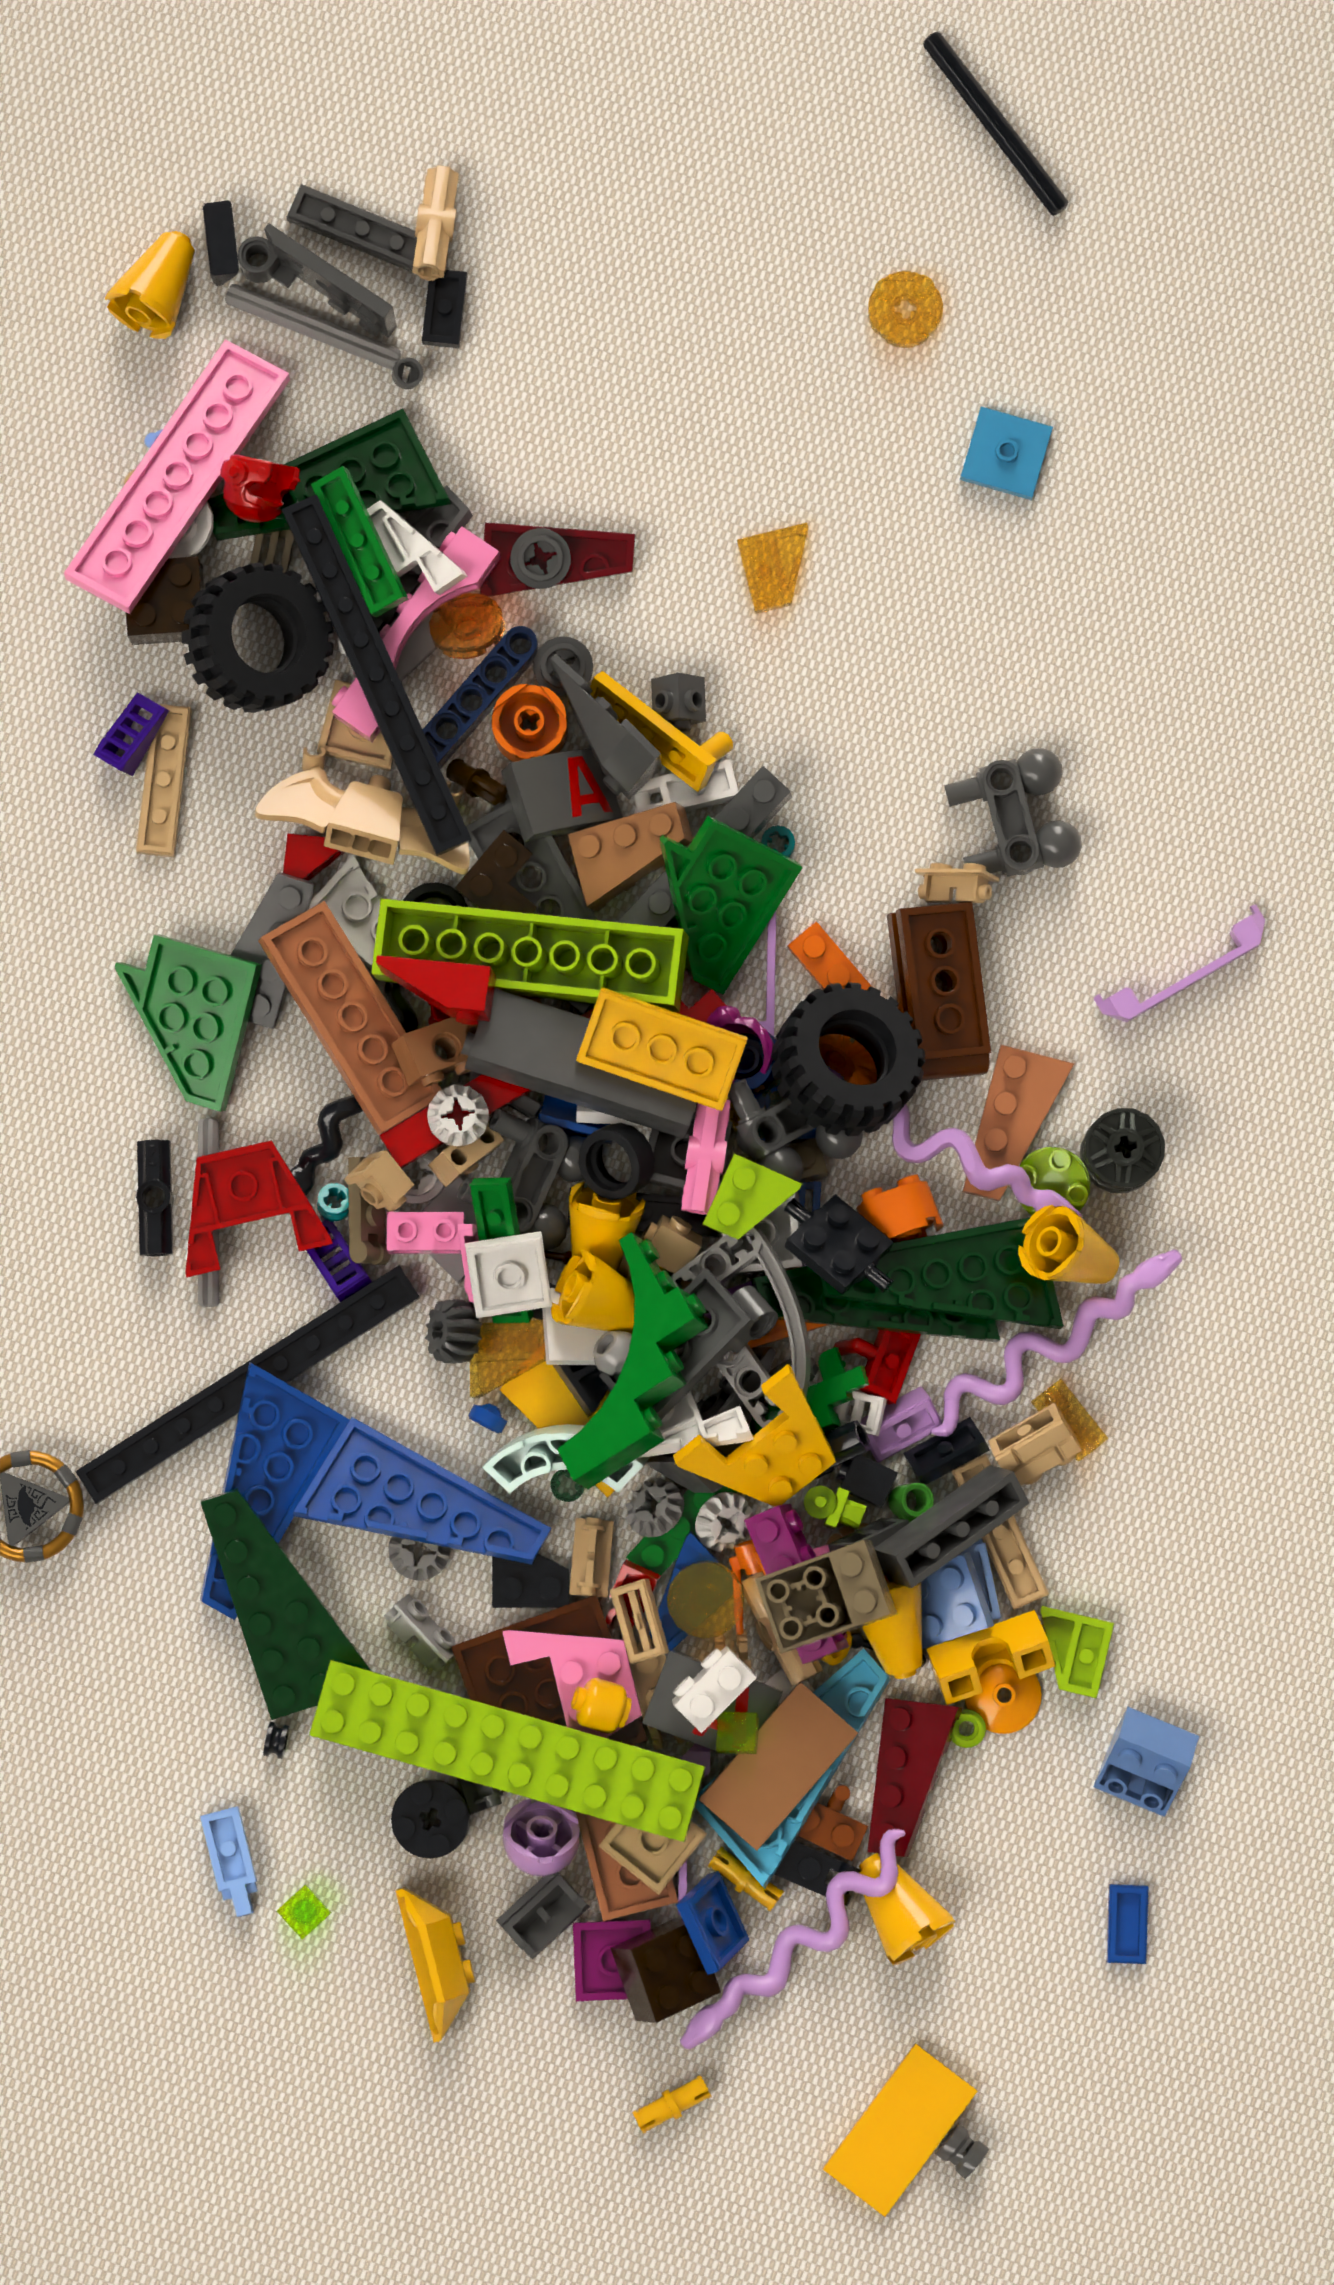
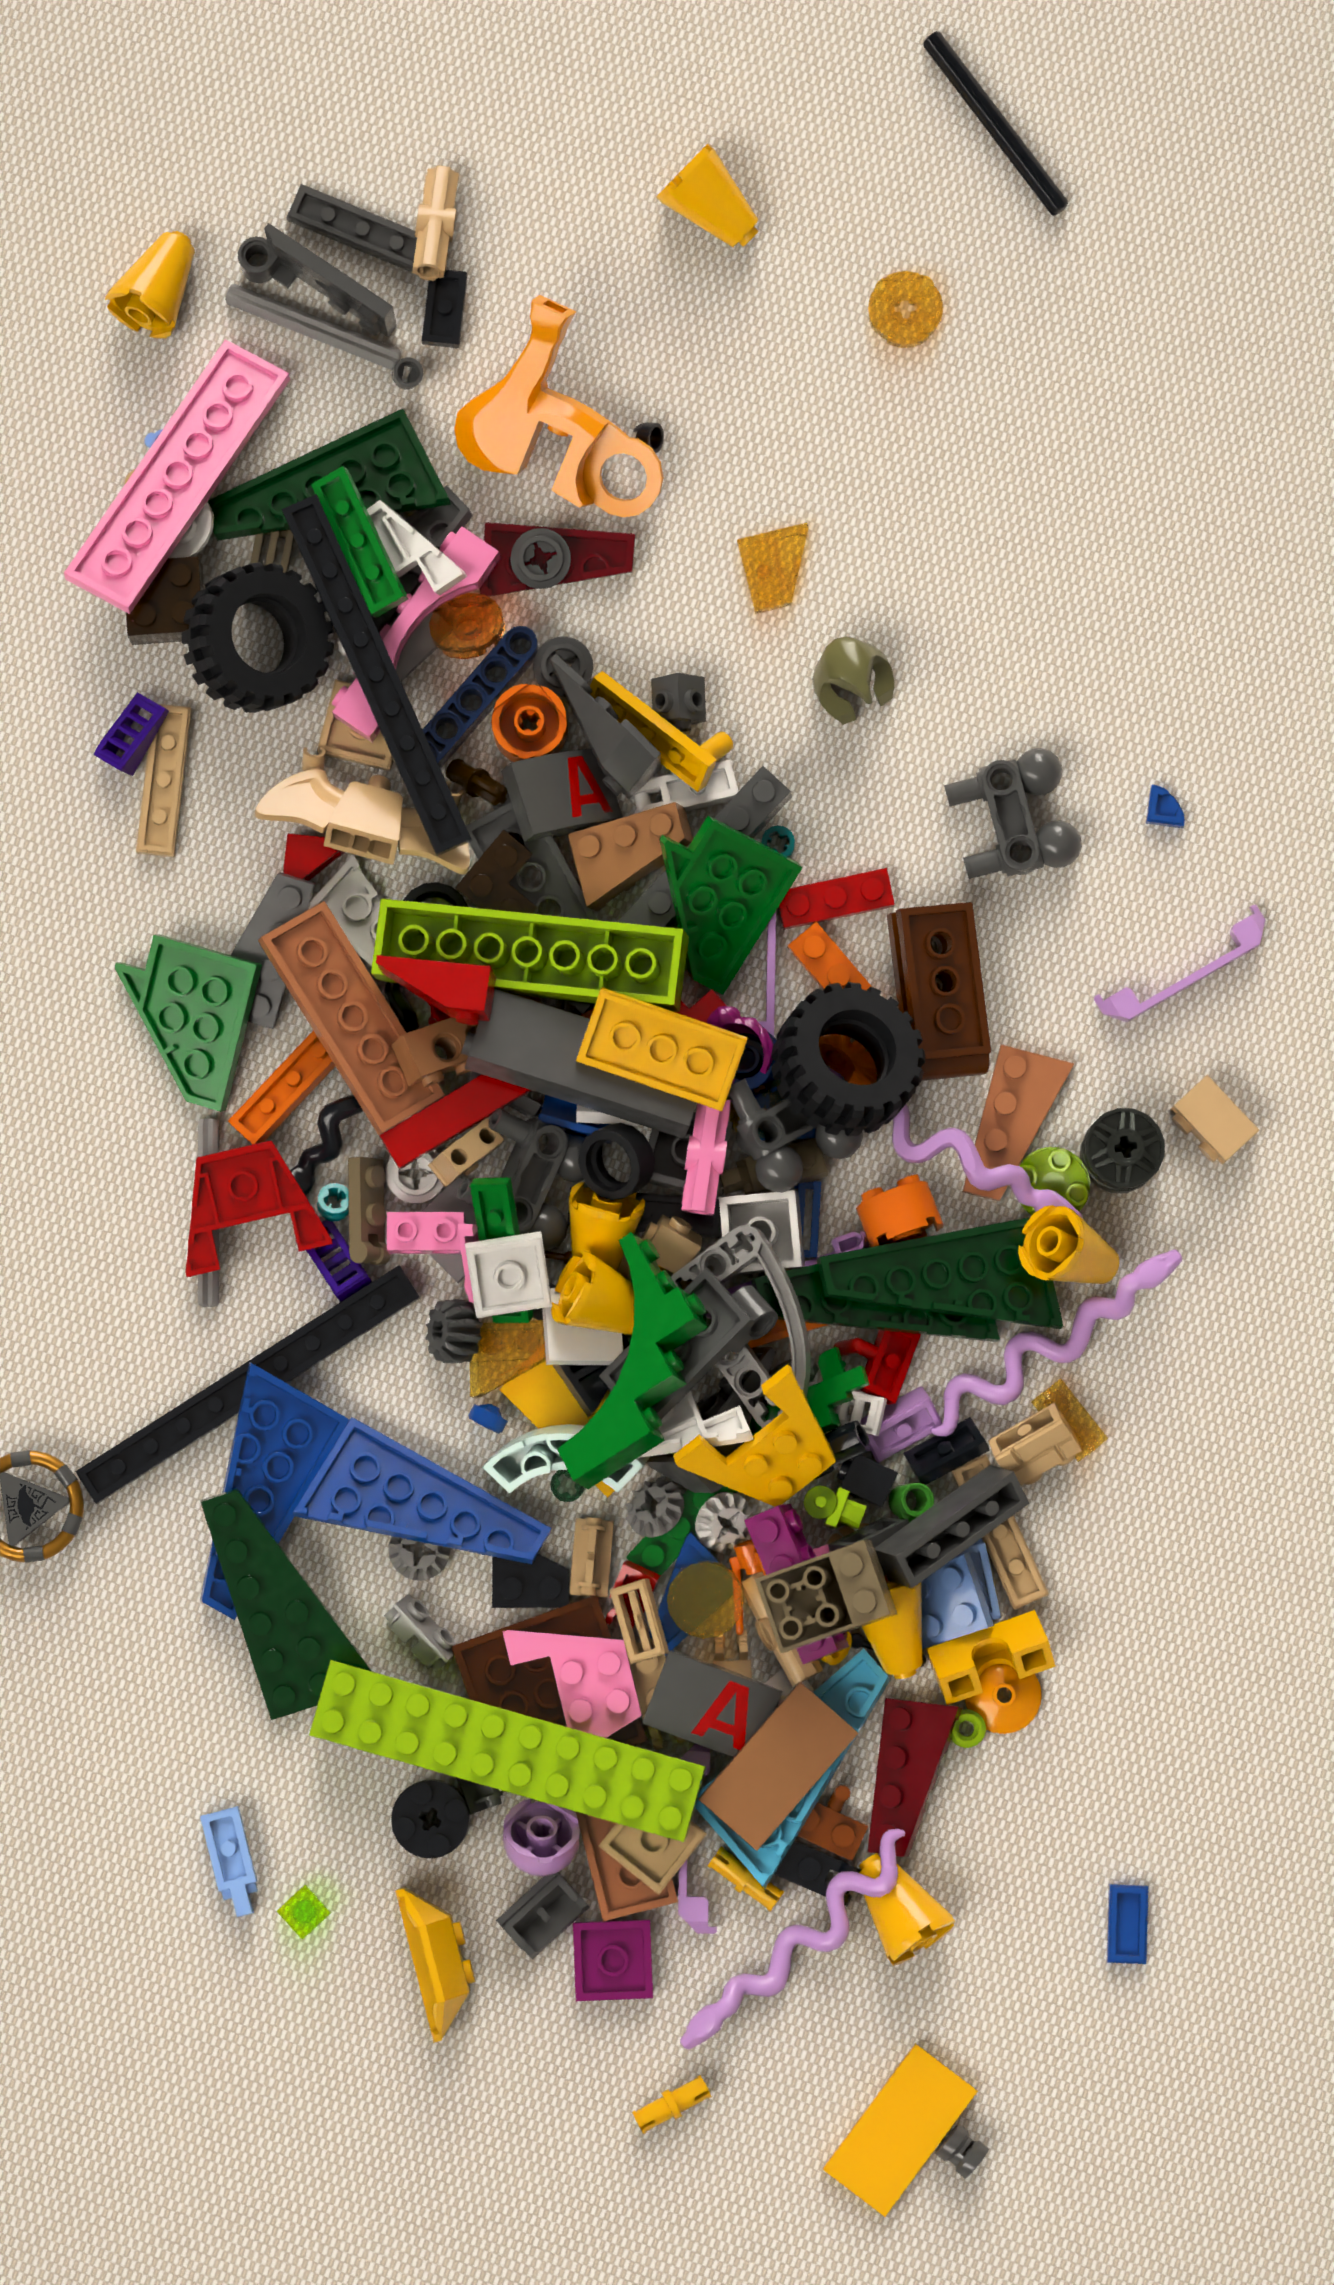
(153, 1173): black piece -> none
(220, 241): black slope -> none
(256, 487): red helmet -> none
(276, 1740): black bush -> none
(283, 1091): none -> orange plate
(381, 1181): tan brick -> none
(472, 1126): white gear -> none
(505, 421): none -> light orange animal
(601, 1705): yellow head -> none
(612, 1351): light grey plate -> none
(651, 434): none -> black hinge
(663, 1972): dark brown brick -> none
(711, 199): none -> yellow cone
(712, 1922): blue tile -> none
(713, 1688): white brick -> none
(737, 1733): clear neon green plate -> none
(747, 1197): lime wing -> none
(836, 899): none -> red plate
(839, 1244): black plate -> none
(850, 665): none -> olive piece
(942, 880): tan hinge -> none
(1006, 453): dark azure plate -> none
(1078, 1649): lime wing -> none
(1146, 1761): medium blue slope -> none
(1164, 809): none -> blue tile
(1213, 1121): none -> tan brick

